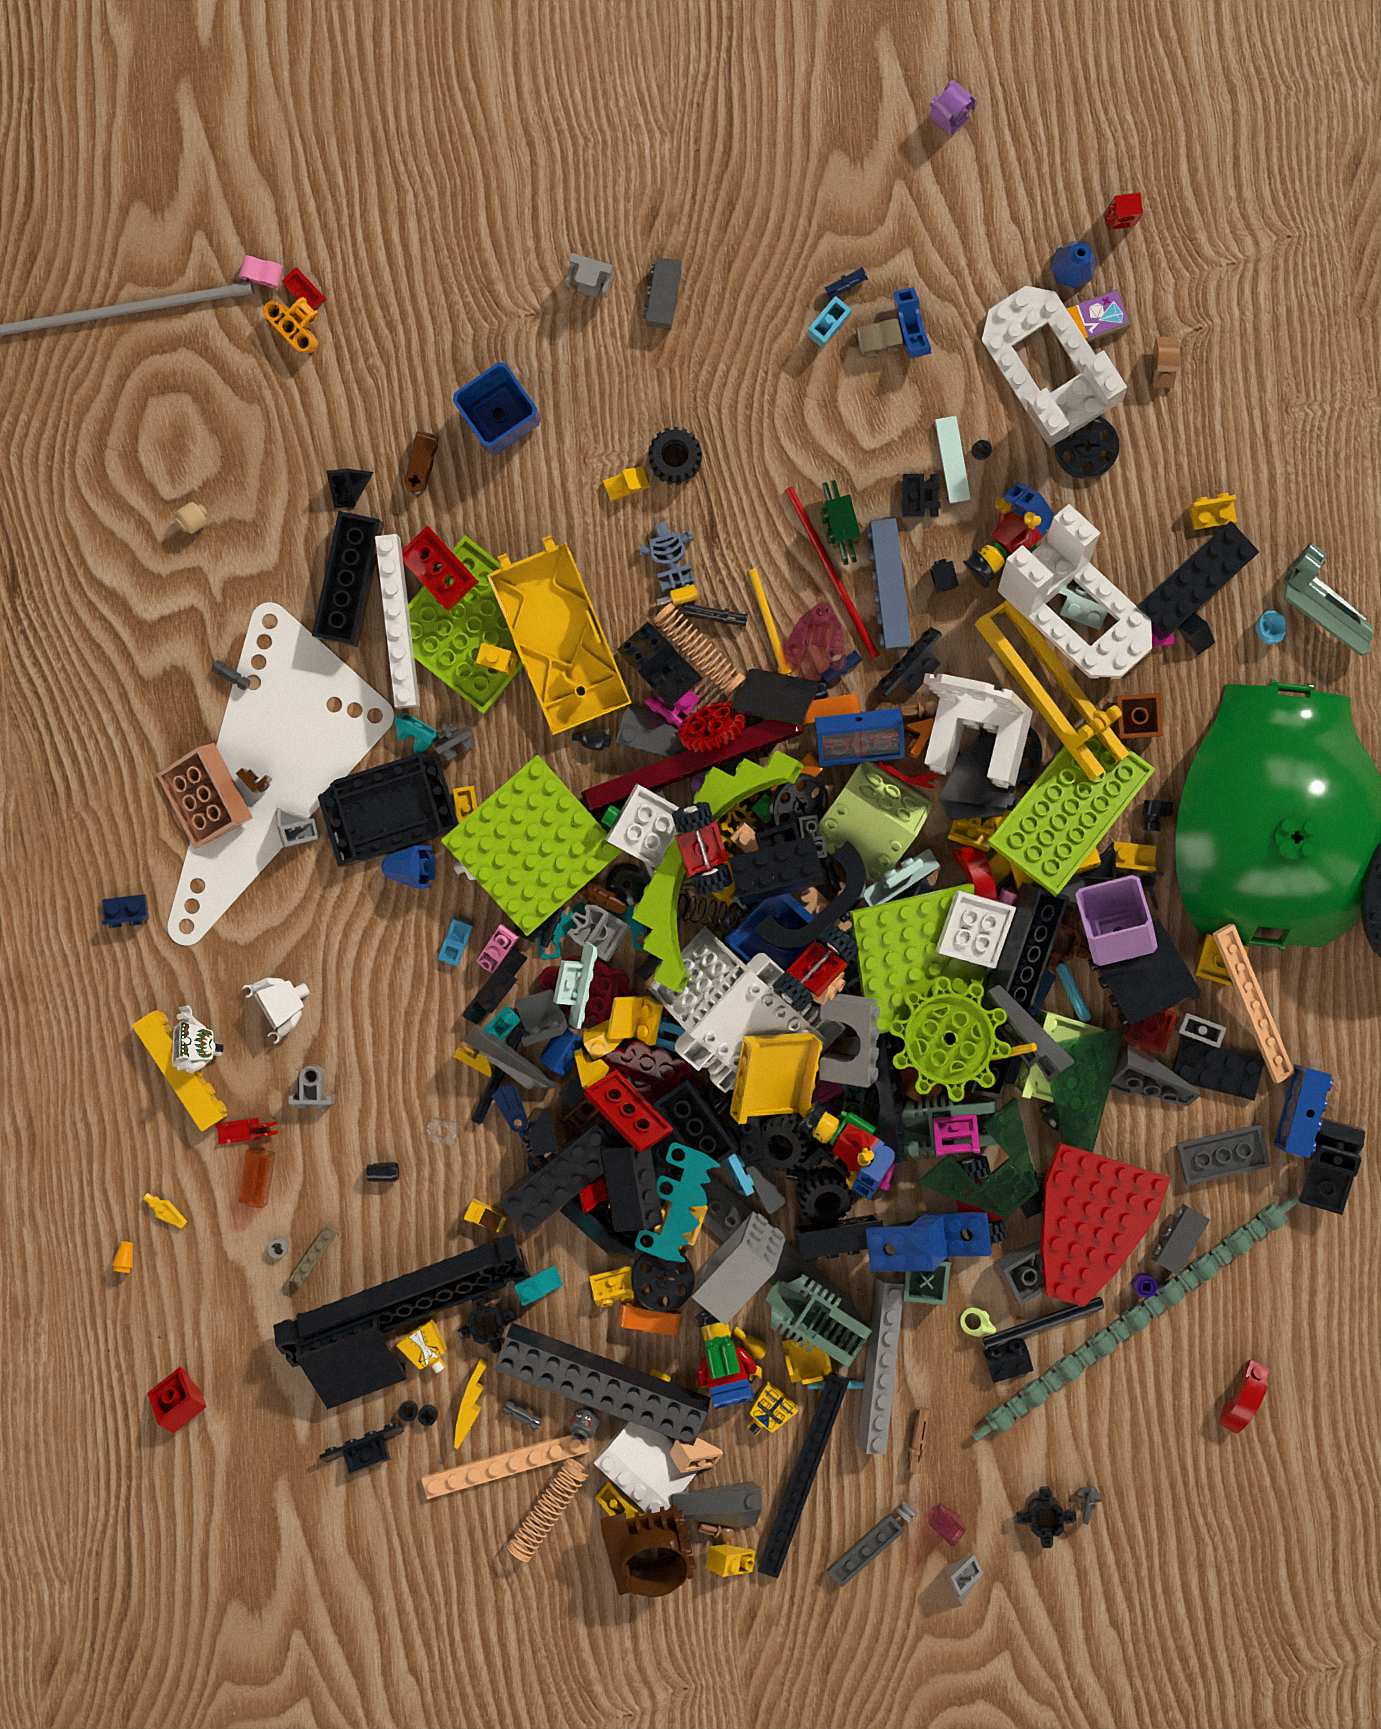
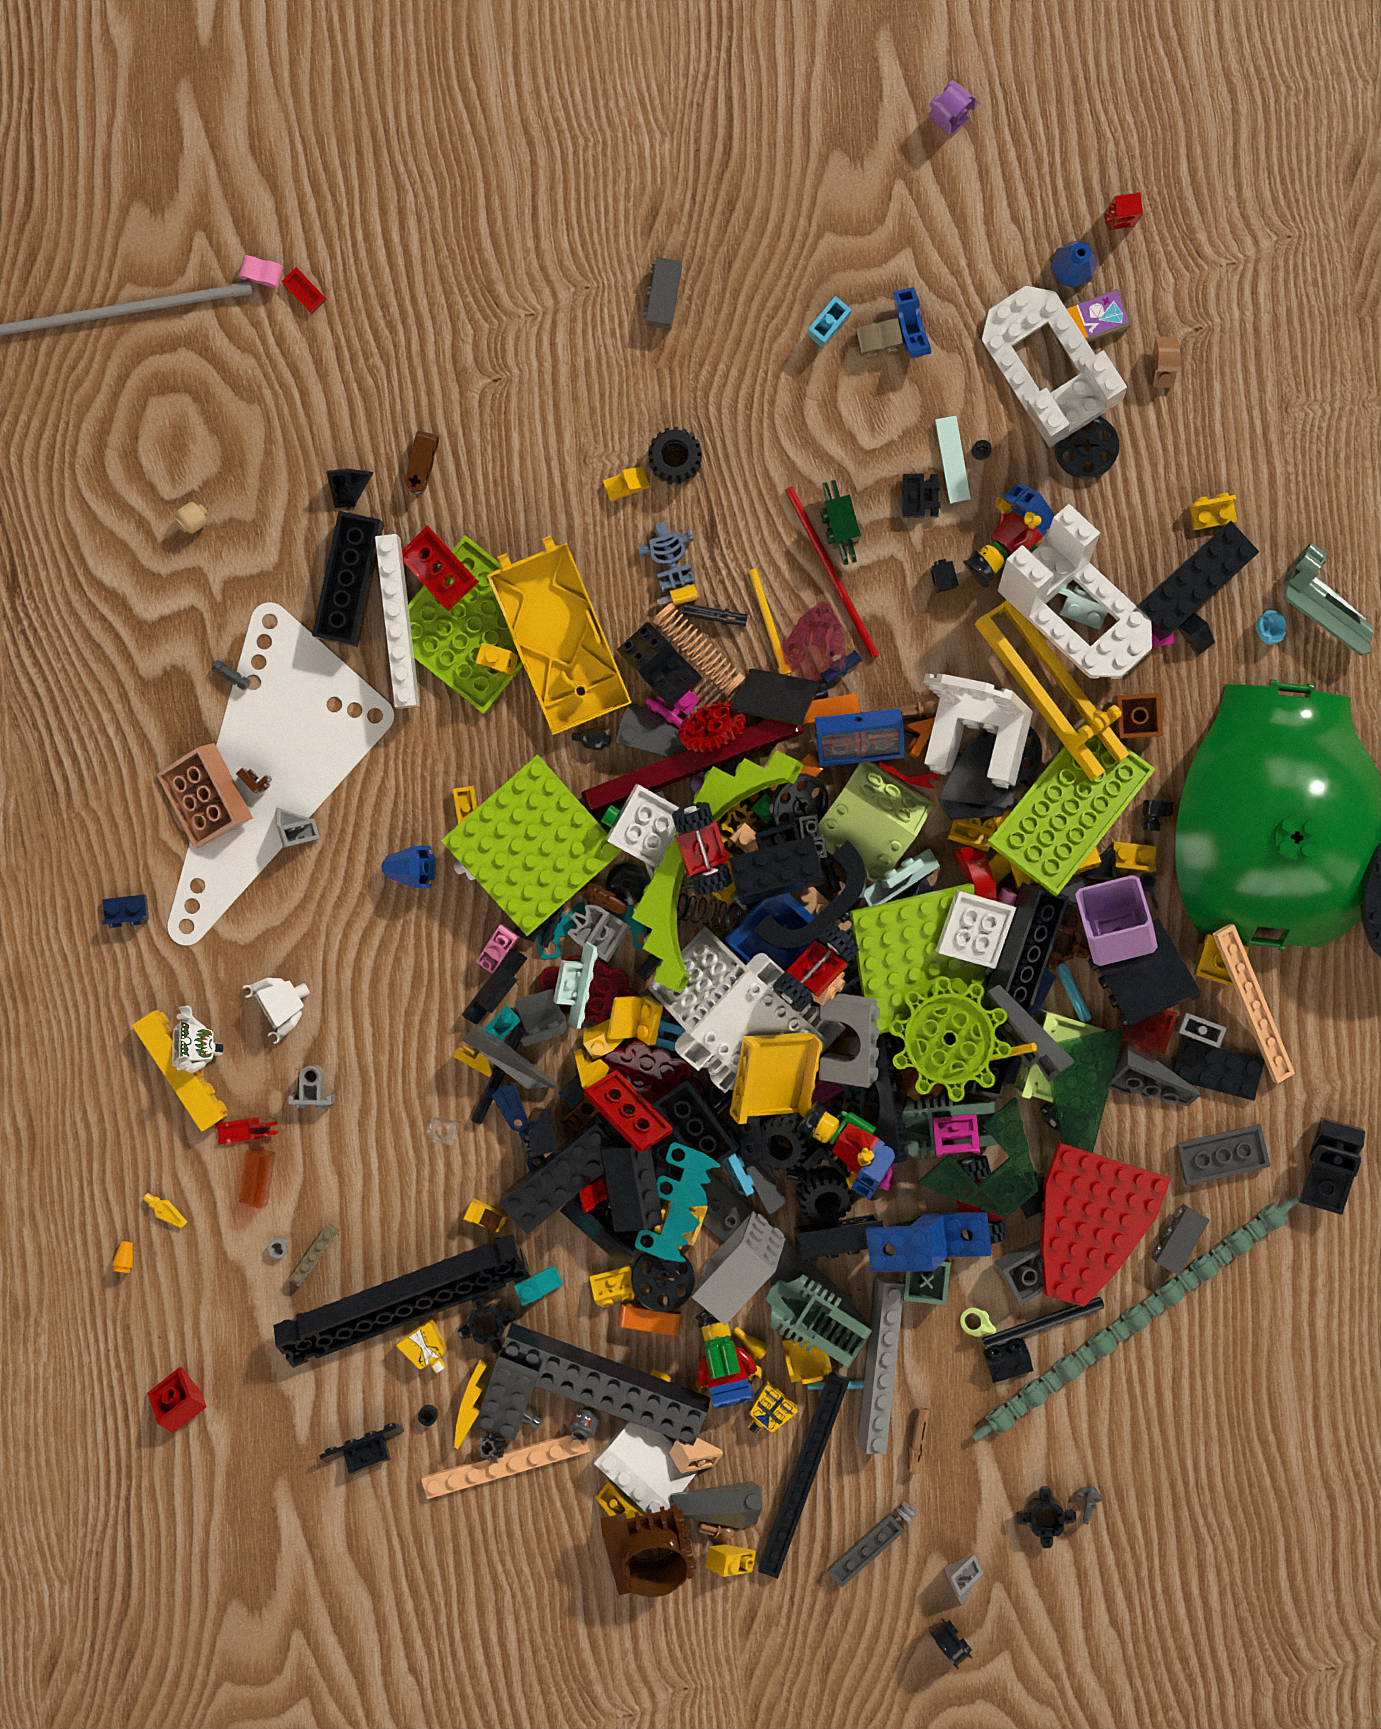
(301, 316): light orange piece -> none
(350, 1362): black panel -> none
(383, 1172): black piece -> none
(387, 808): black slope -> none
(402, 1408): black bush -> none
(423, 734): teal tile -> none
(455, 941): dark azure slope -> none
(461, 736): dark grey hips -> none
(492, 391): blue plate -> none
(492, 1447): none -> black gear
(506, 1398): none -> dark grey plate
(560, 1052): blue panel -> none
(570, 1465): light nougat piece -> none
(590, 275): light grey panel -> none
(846, 283): dark blue pin -> none
(890, 584): sand blue brick -> none
(913, 666): black bracket -> none
(946, 1523): clear pink slope -> none
(949, 1643): none -> black wheel
(1140, 1285): dark purple wheel -> none
(1247, 1399): red arch -> none
(1303, 1111): blue brick -> none

